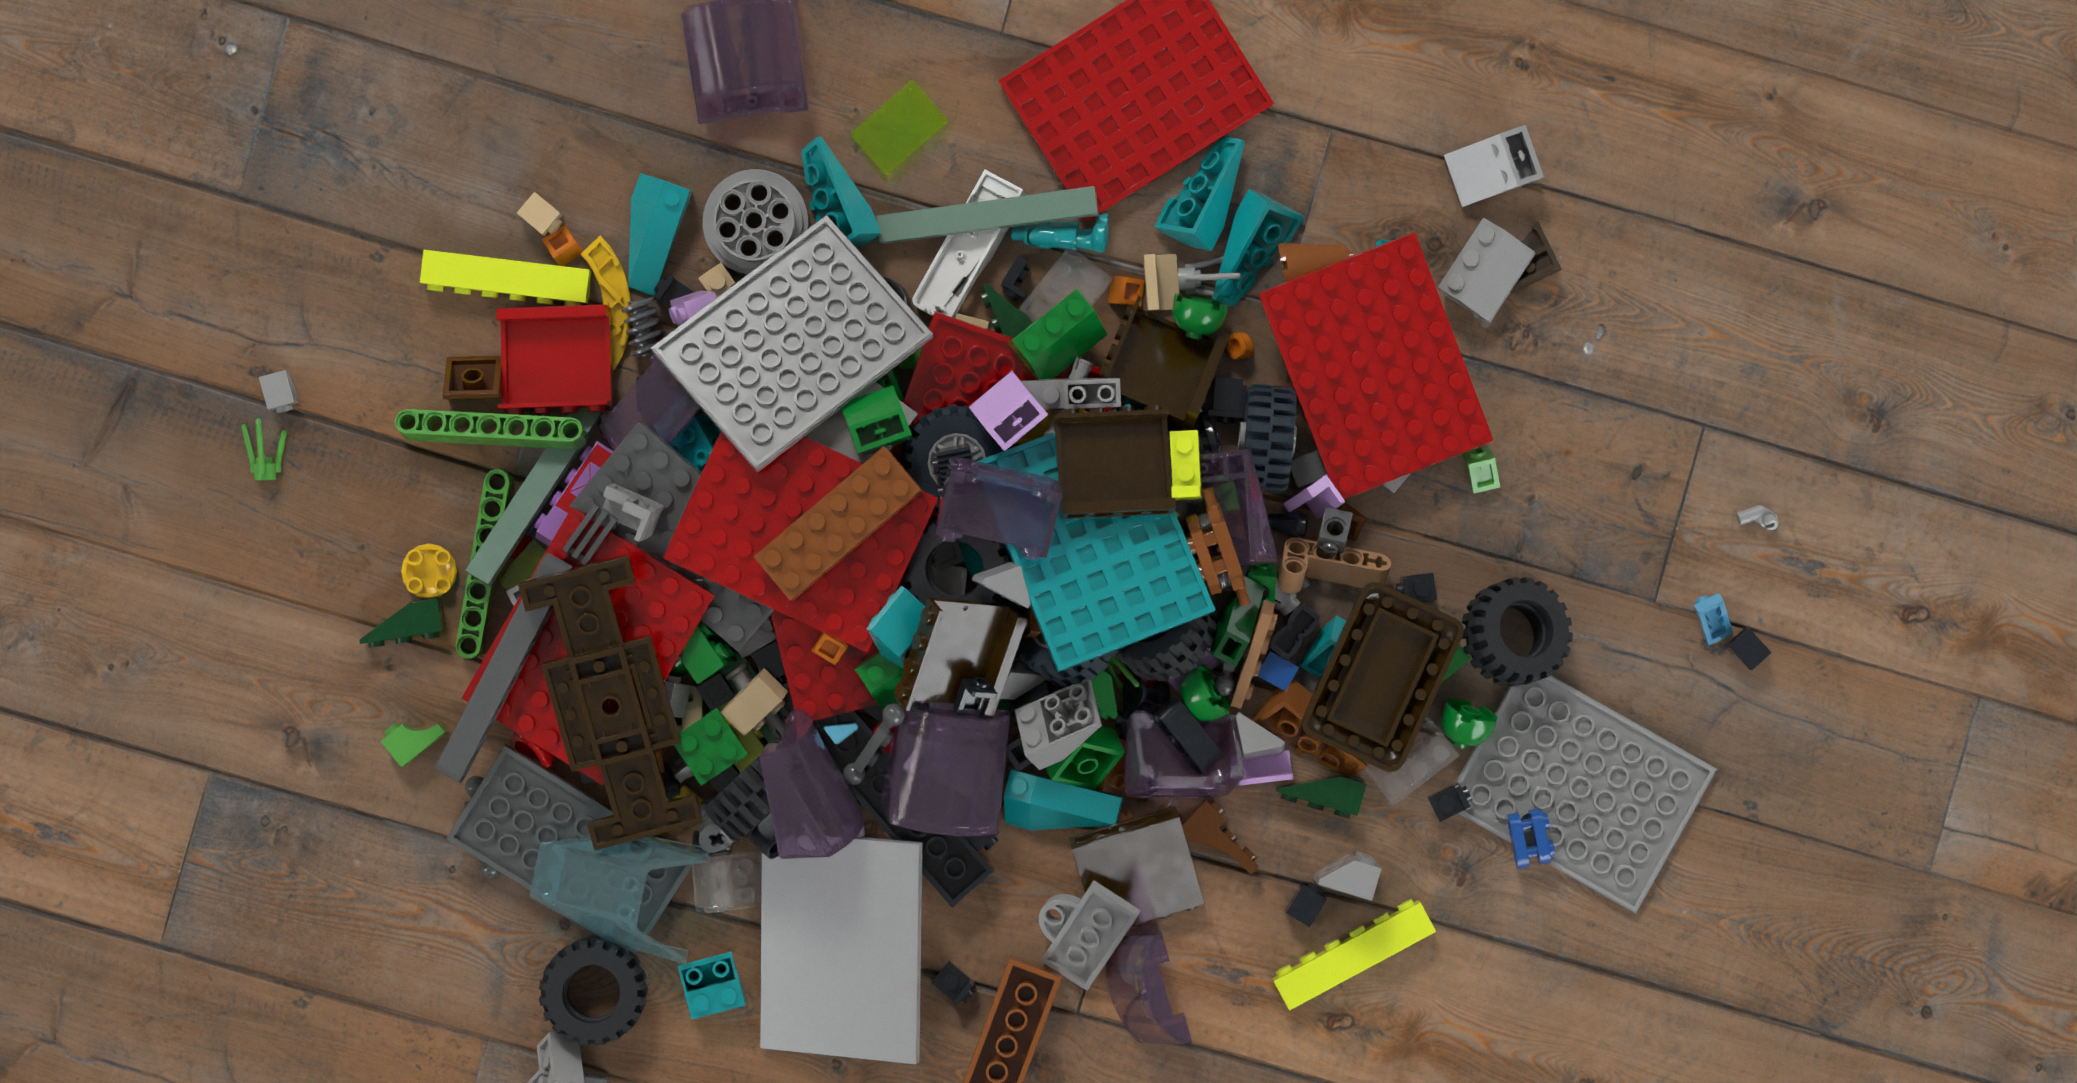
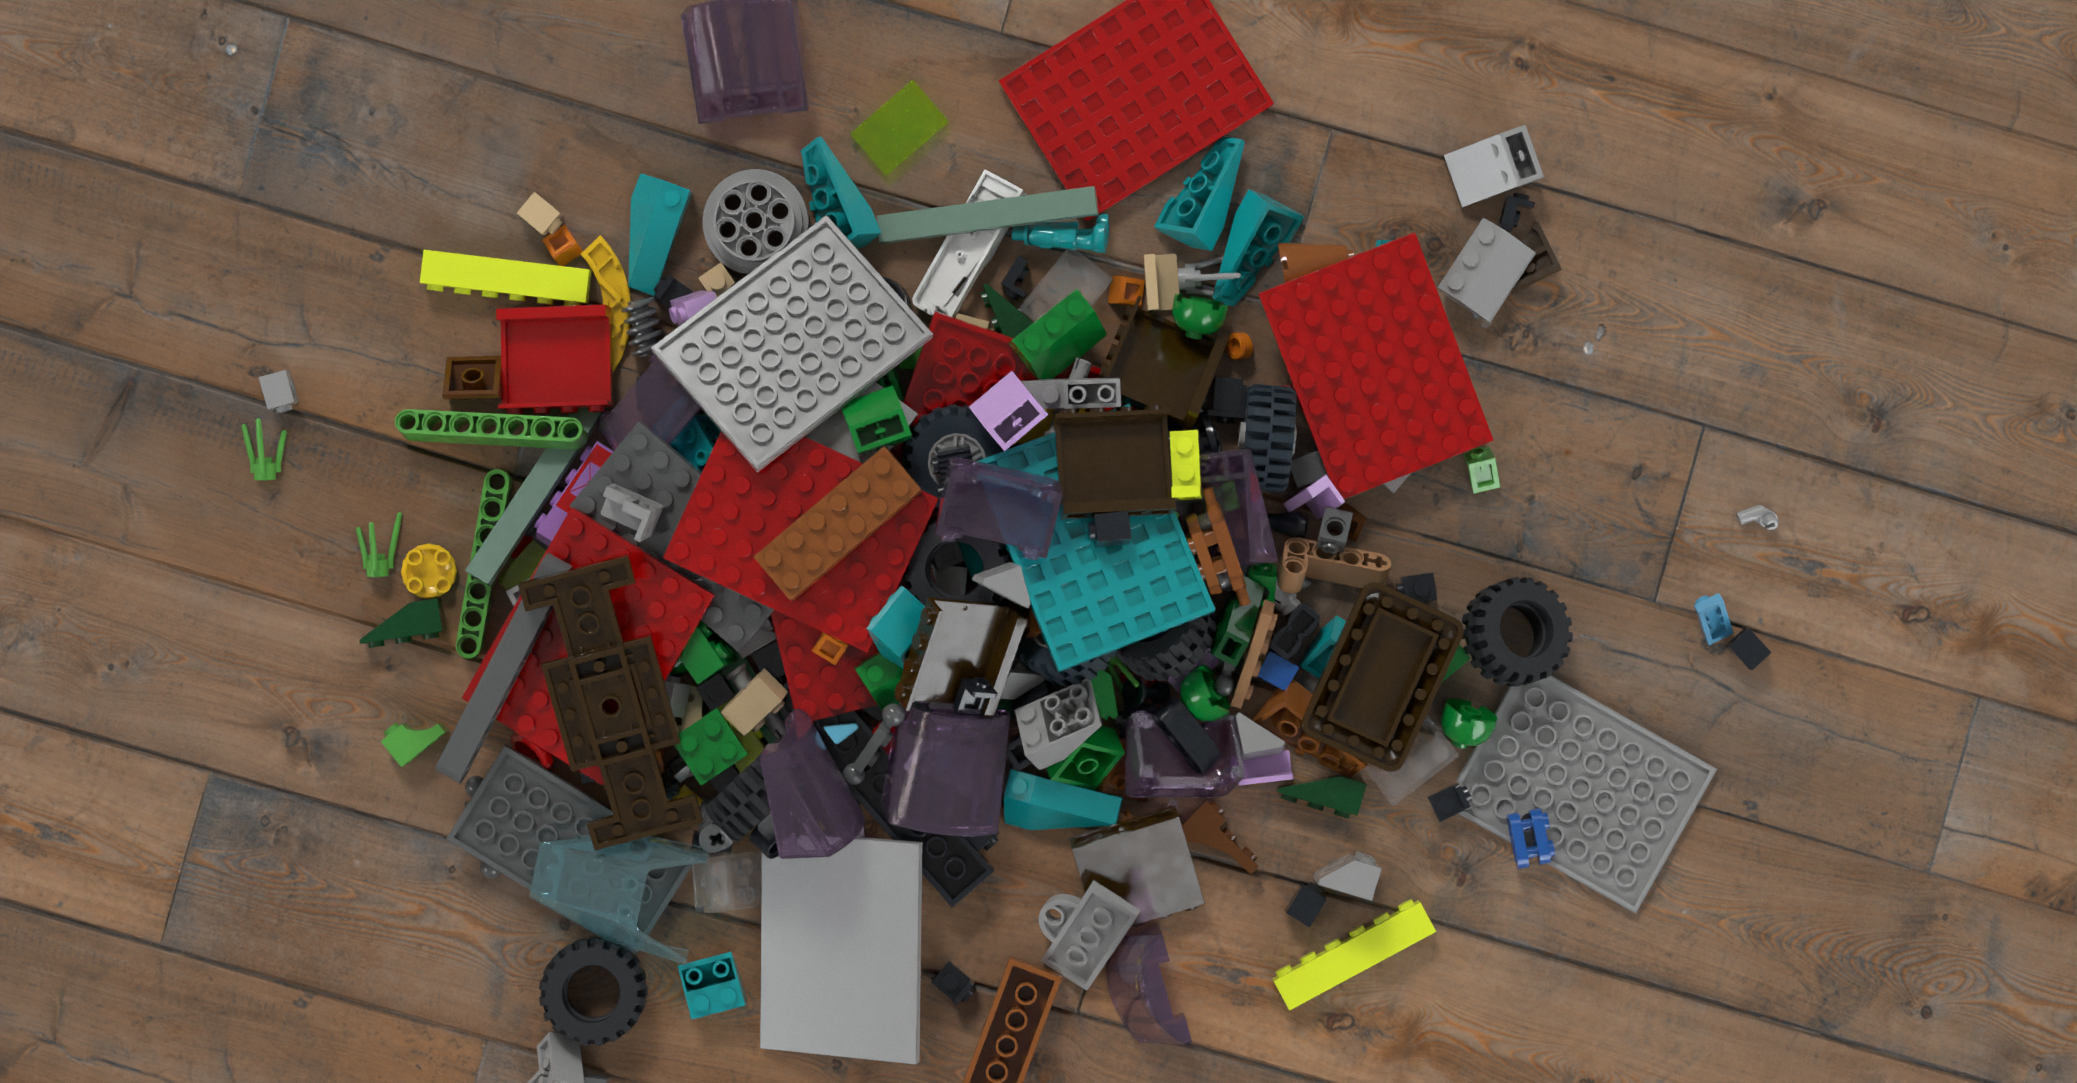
(375, 563): none -> bright green plant
(576, 552): dark grey tile -> none
(1110, 529): none -> black brick
(1509, 215): none -> black bracket

